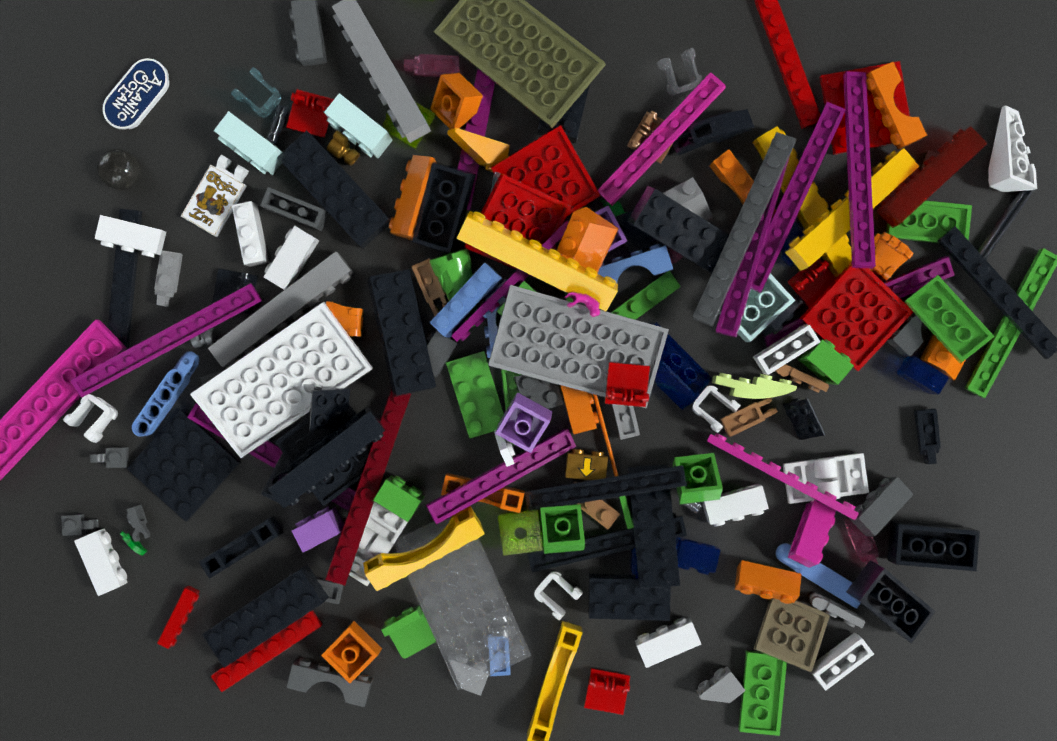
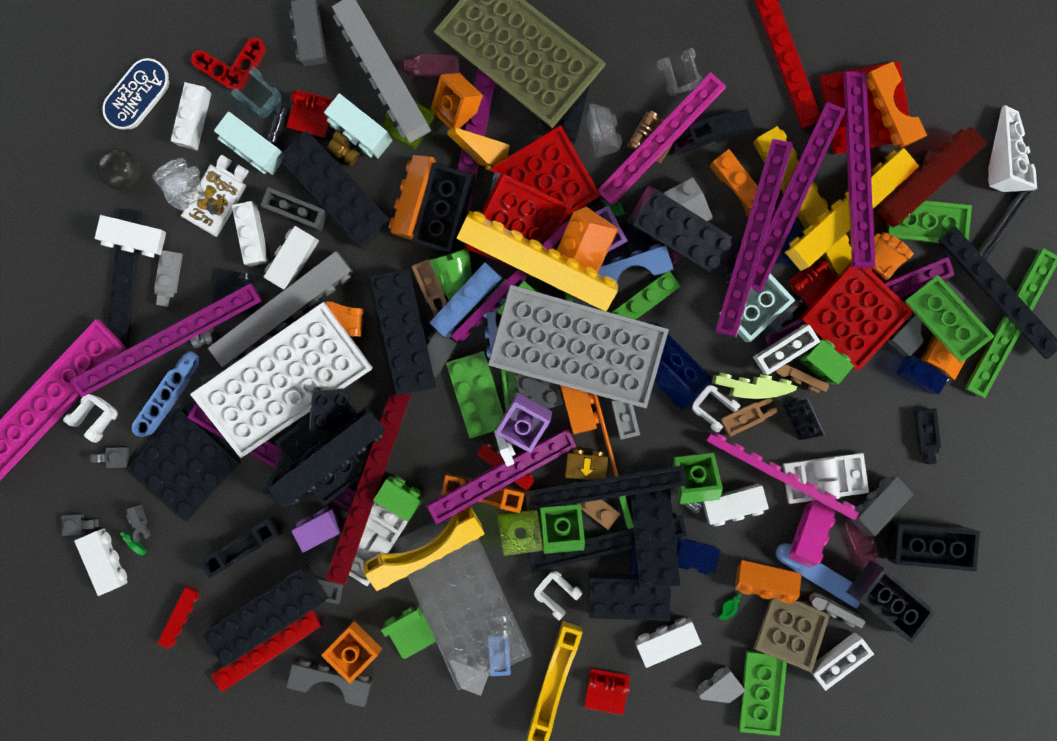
(179, 184): none -> clear piece
(191, 116): none -> white brick
(235, 70): none -> red beam
(495, 459): none -> red piece
(591, 303): dark pink piece -> none
(602, 130): none -> clear slope
(627, 384): red hinge -> none
(729, 607): none -> green piece
(744, 229): dark grey plate -> none

